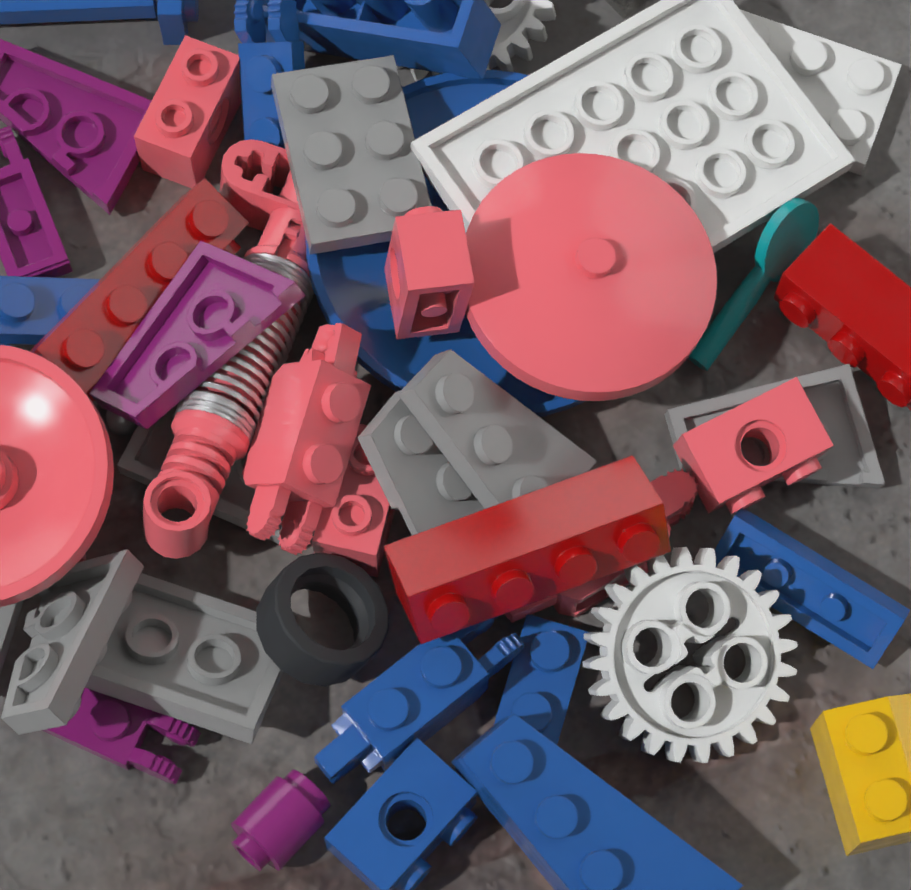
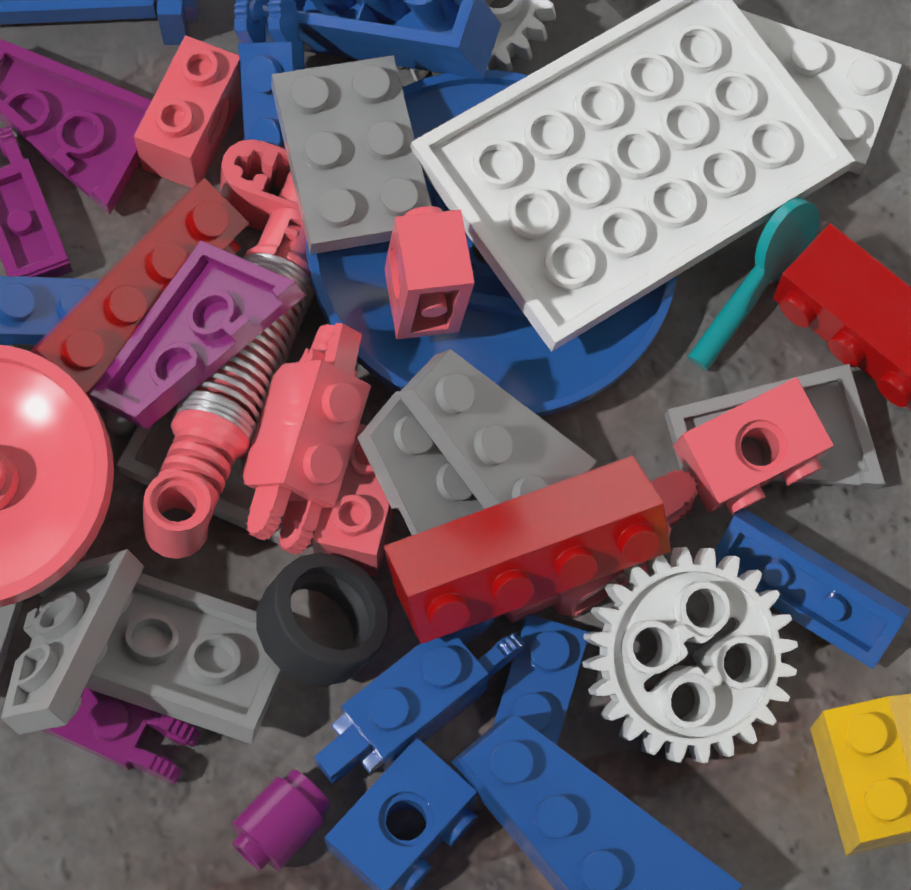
(589, 277): coral dish -> none

